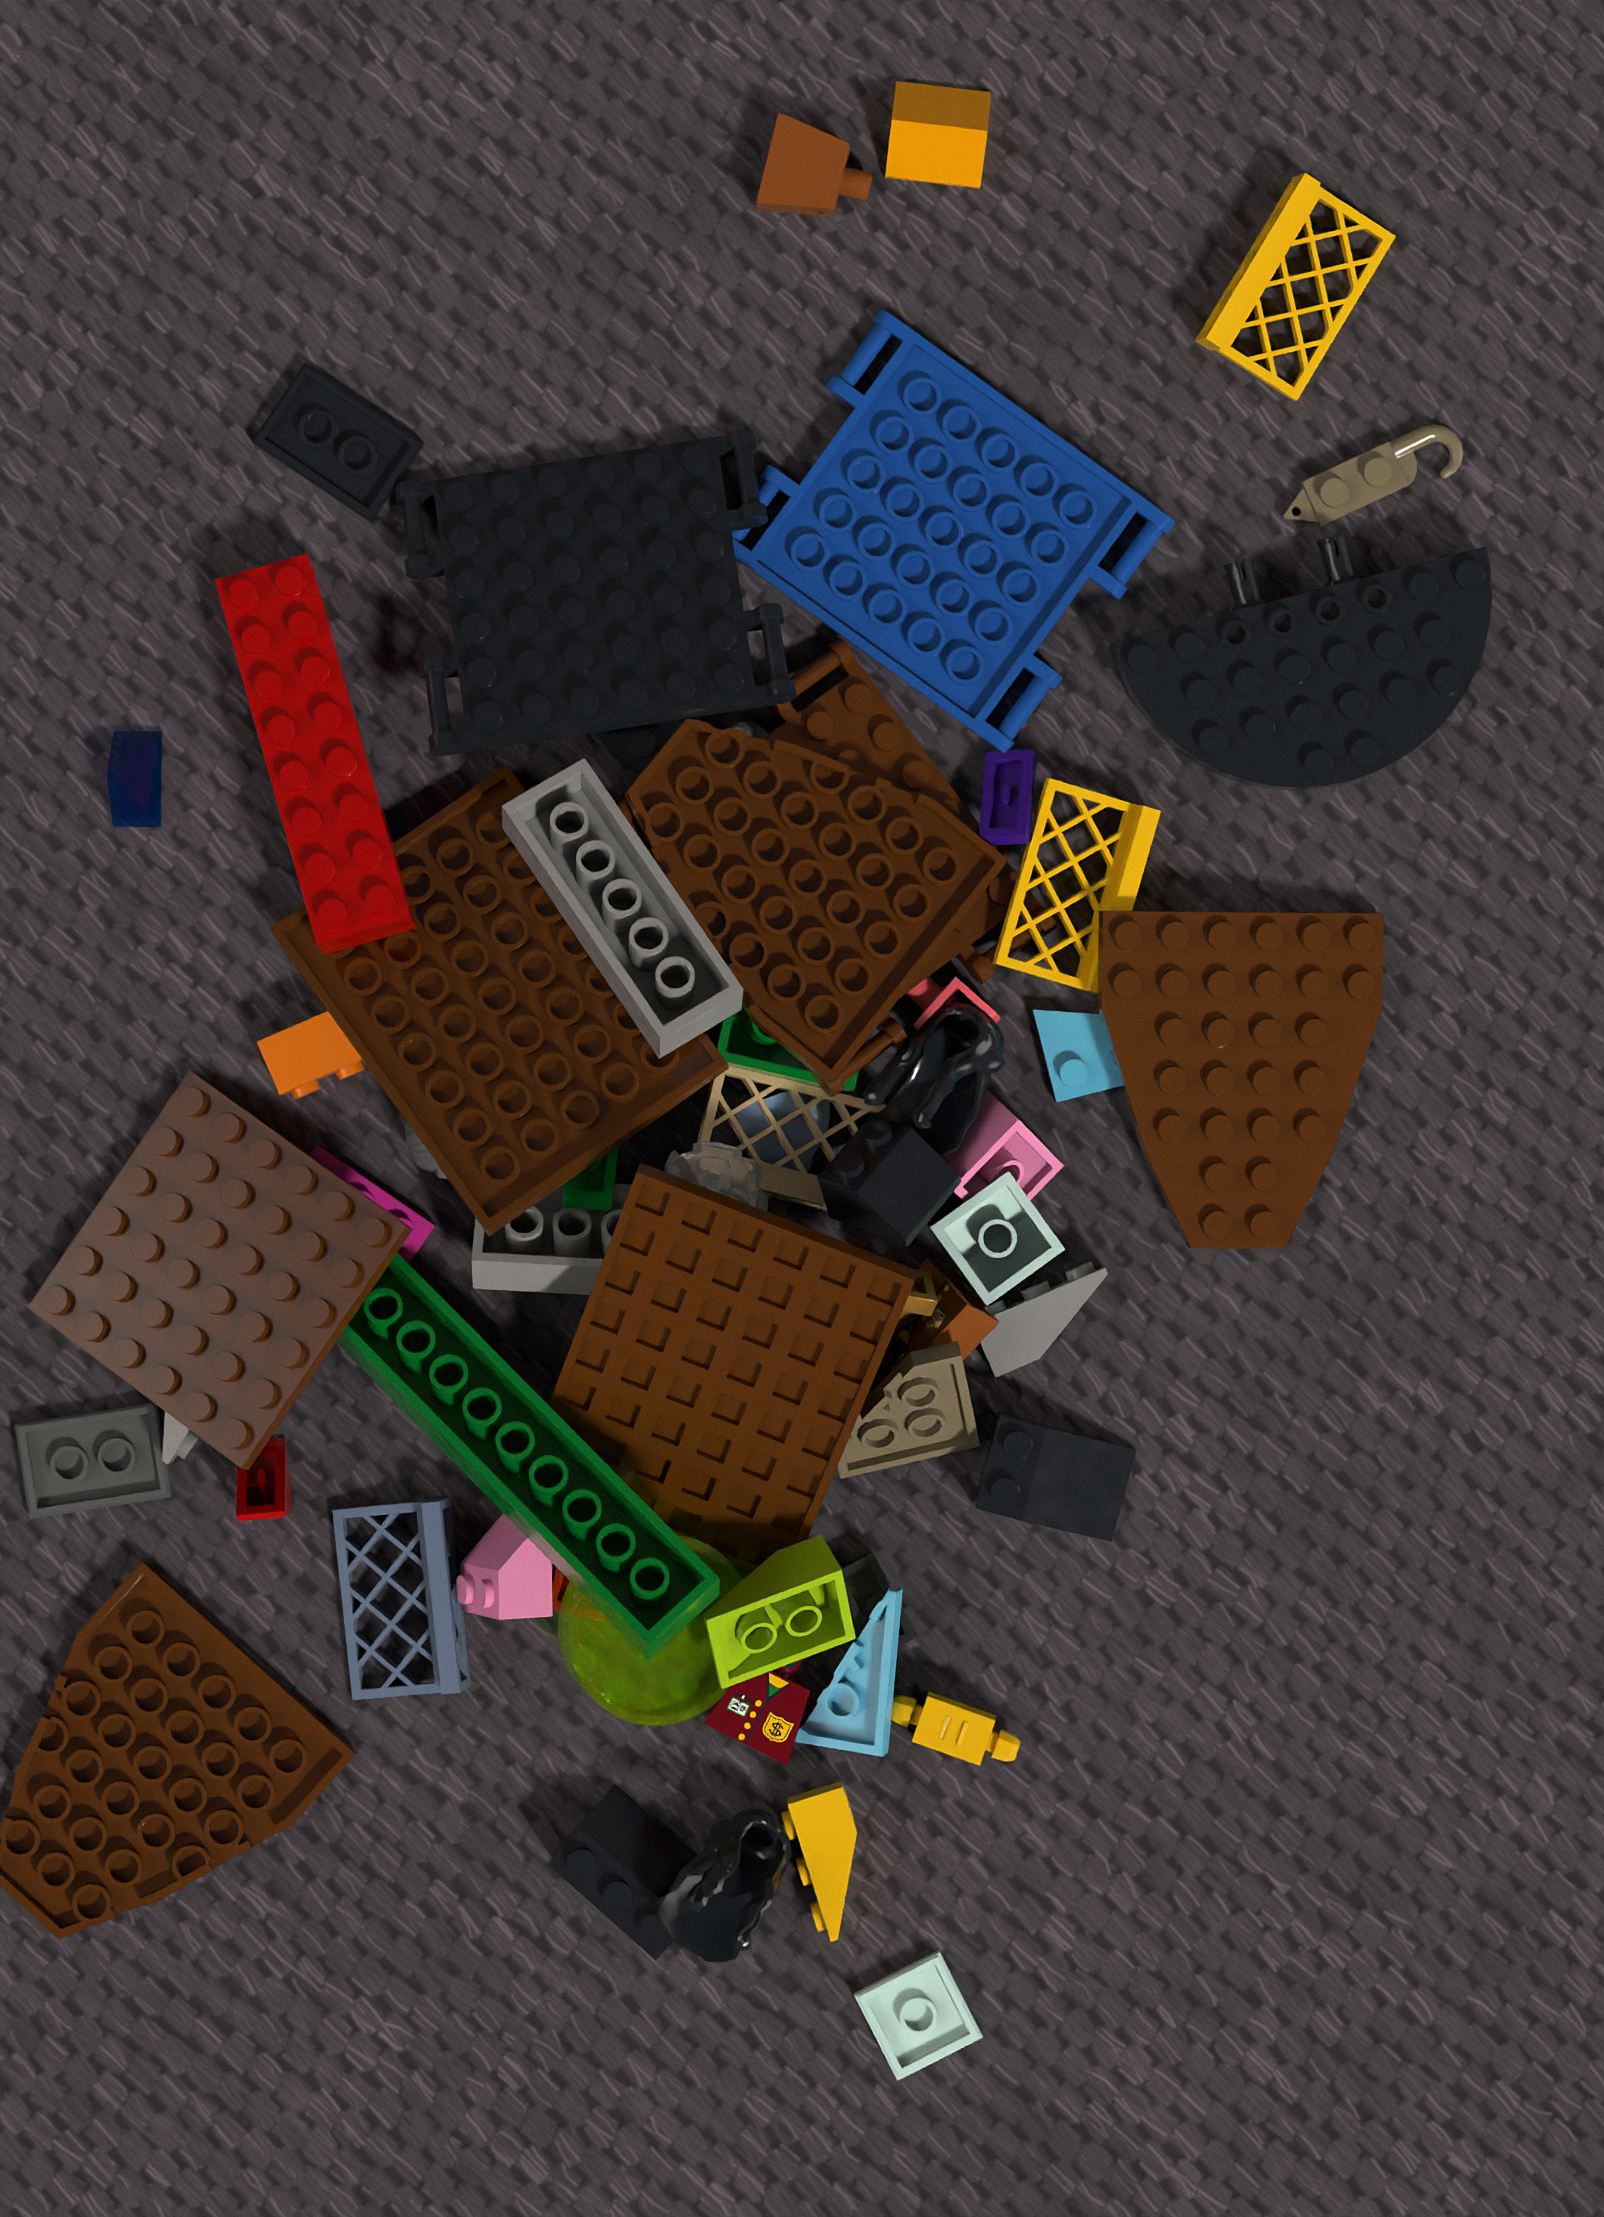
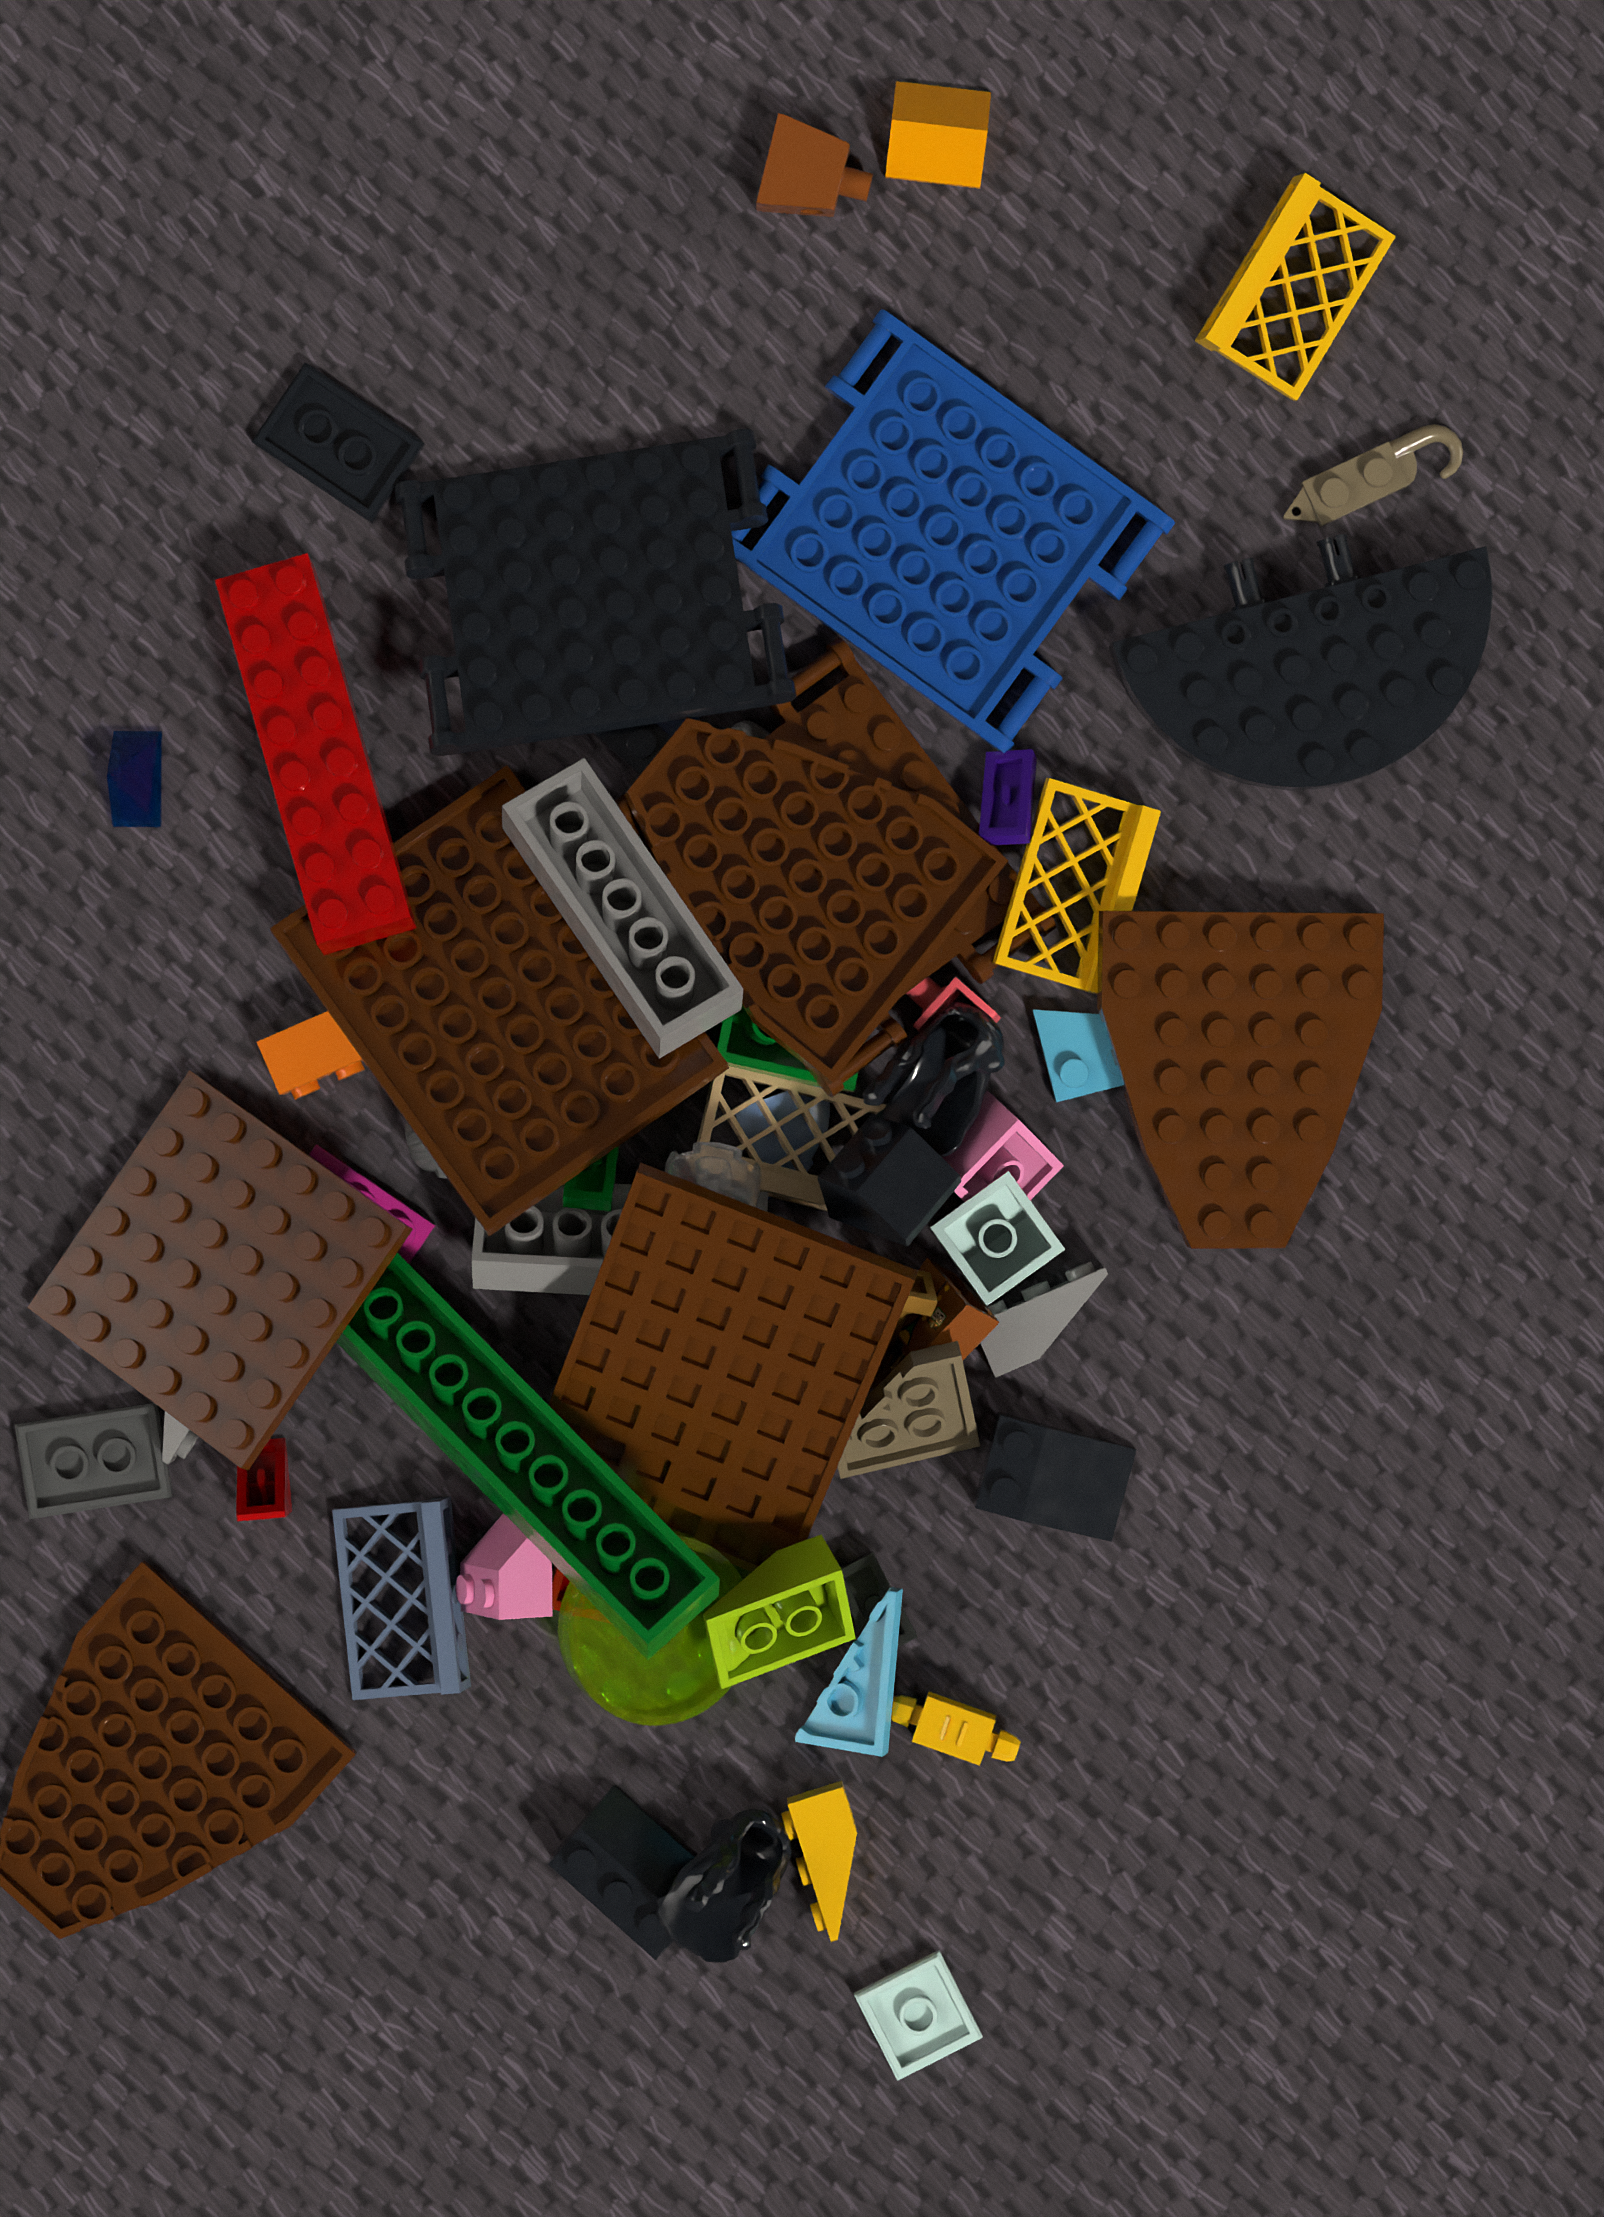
(763, 1711): dark red torso -> none

